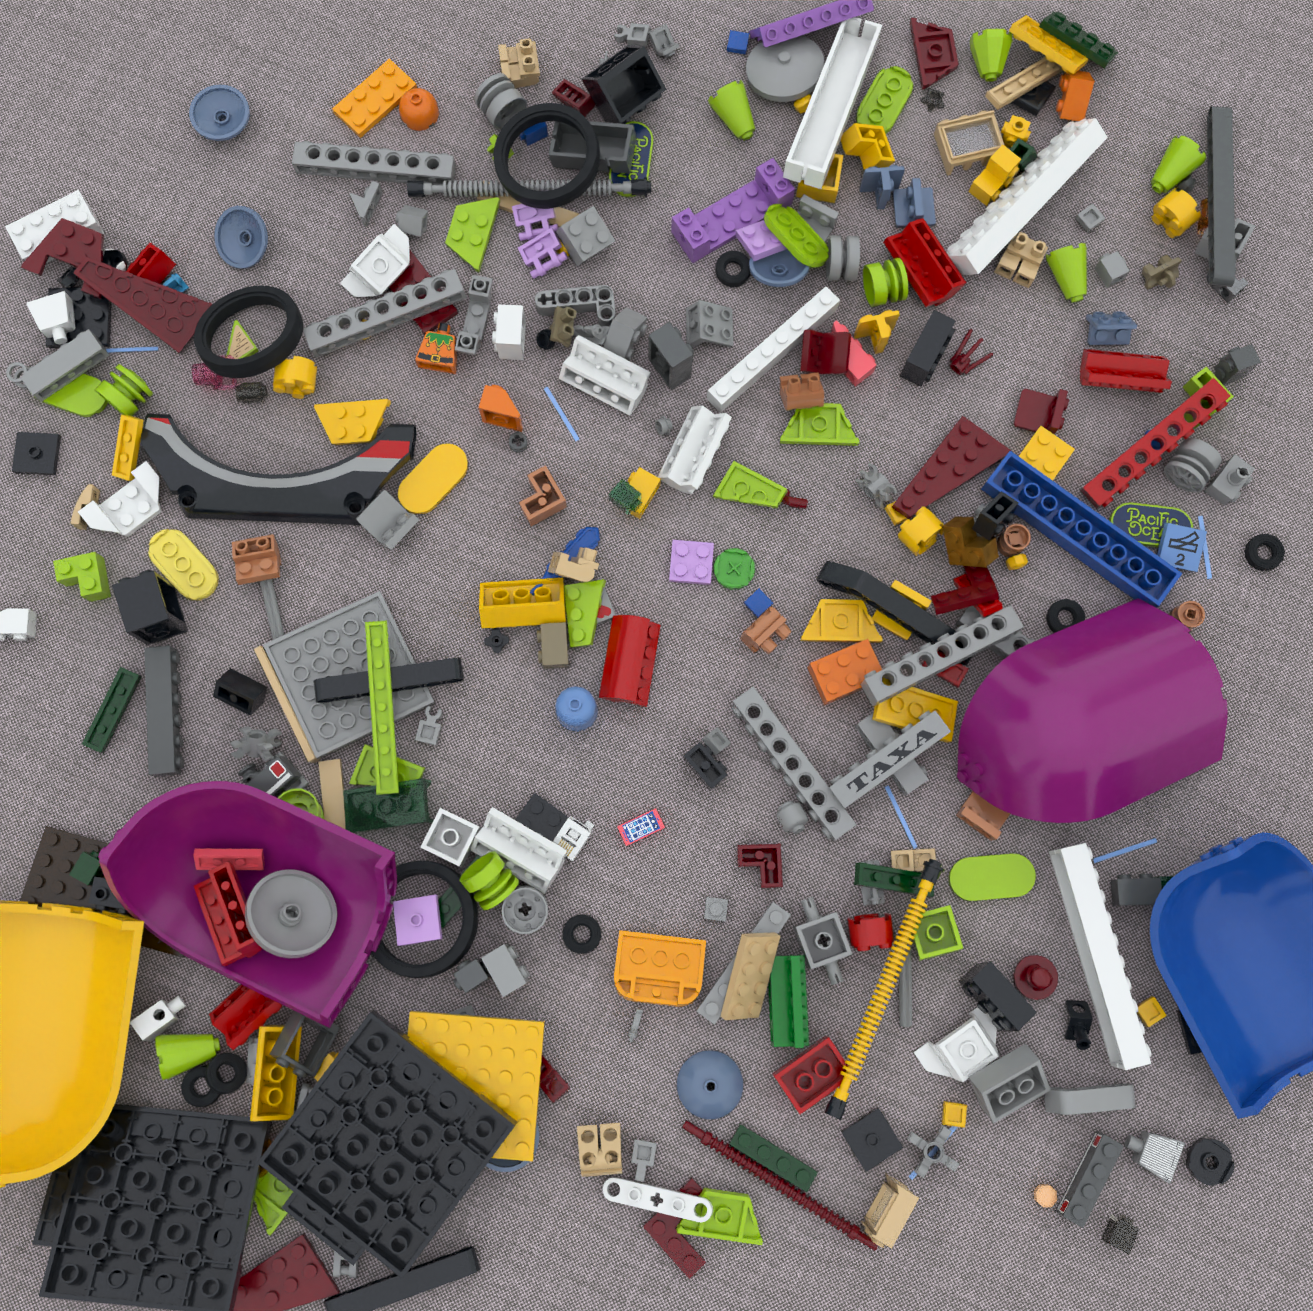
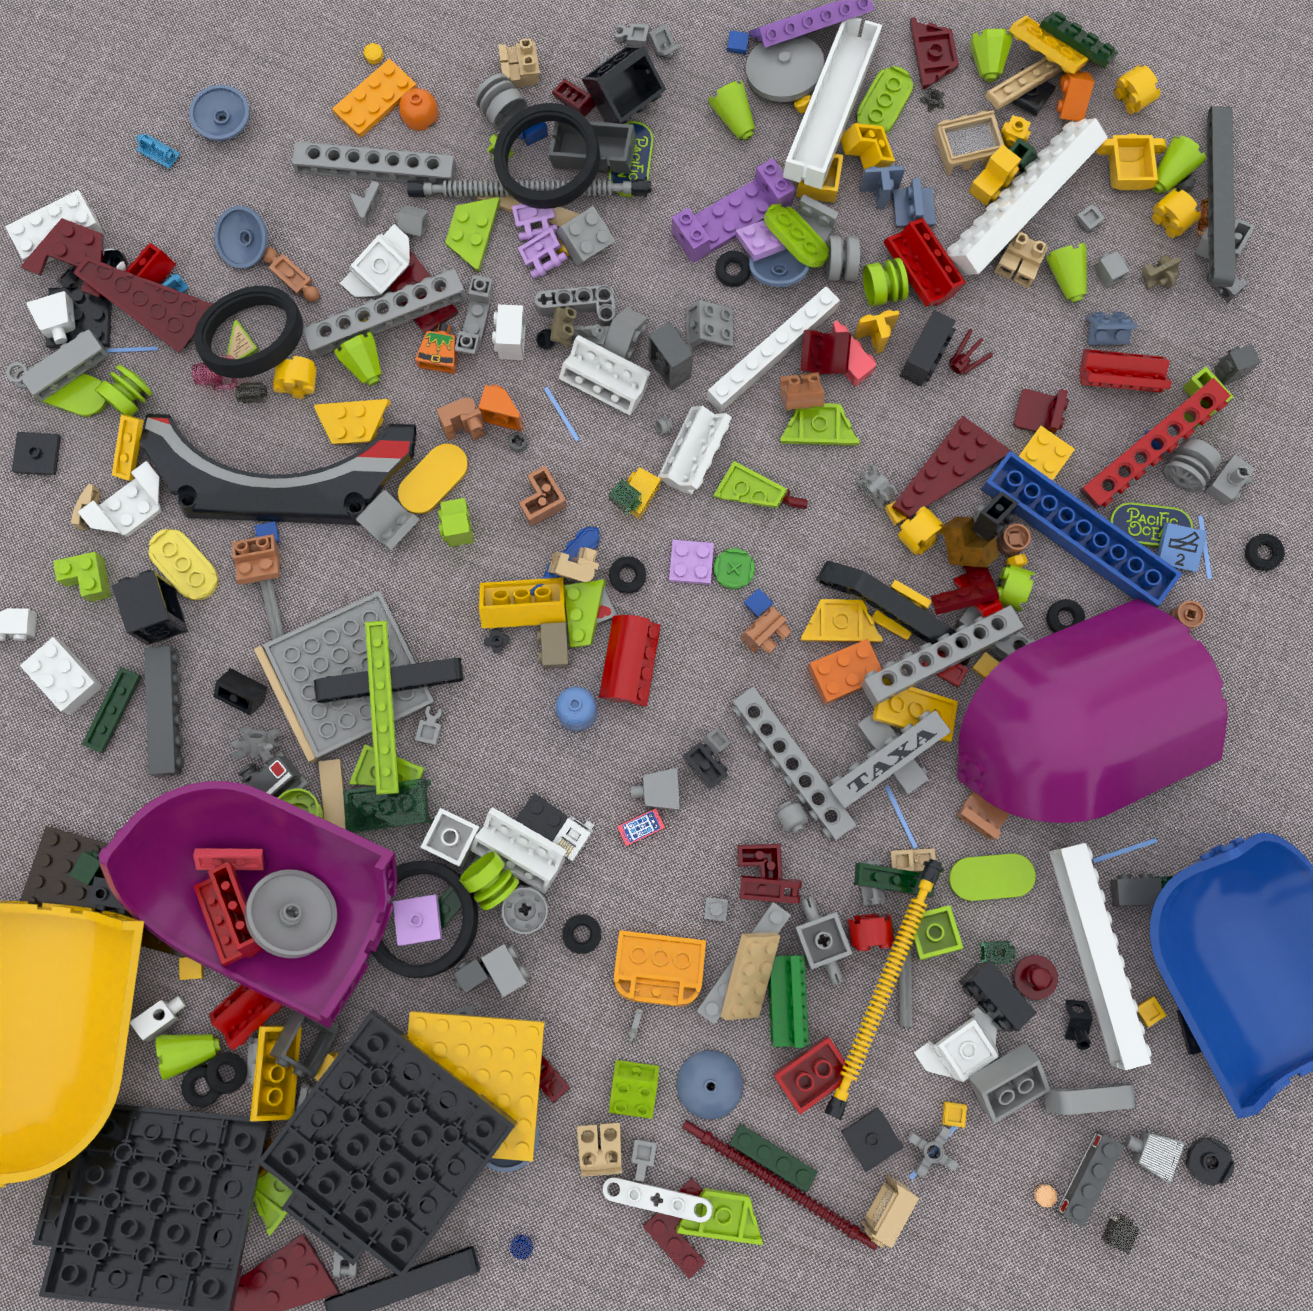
(61, 676): none -> white brick
(156, 150): none -> dark azure hinge
(190, 969): none -> yellow tile
(268, 529): none -> blue tile
(291, 275): none -> nougat plate
(361, 358): none -> lime cone
(373, 53): none -> yellow tile
(455, 523): none -> lime brick
(461, 415): none -> nougat hips
(521, 1246): none -> clear blue plate
(627, 587): none -> black tyre
(634, 1089): none -> lime bracket
(659, 790): none -> light grey torso
(770, 889): none -> dark red plate
(985, 665): none -> yellow tile
(989, 952): none -> clear green brick
(1014, 586): none -> lime brick
(1132, 160): none -> yellow piece
(1137, 89): none -> yellow brick

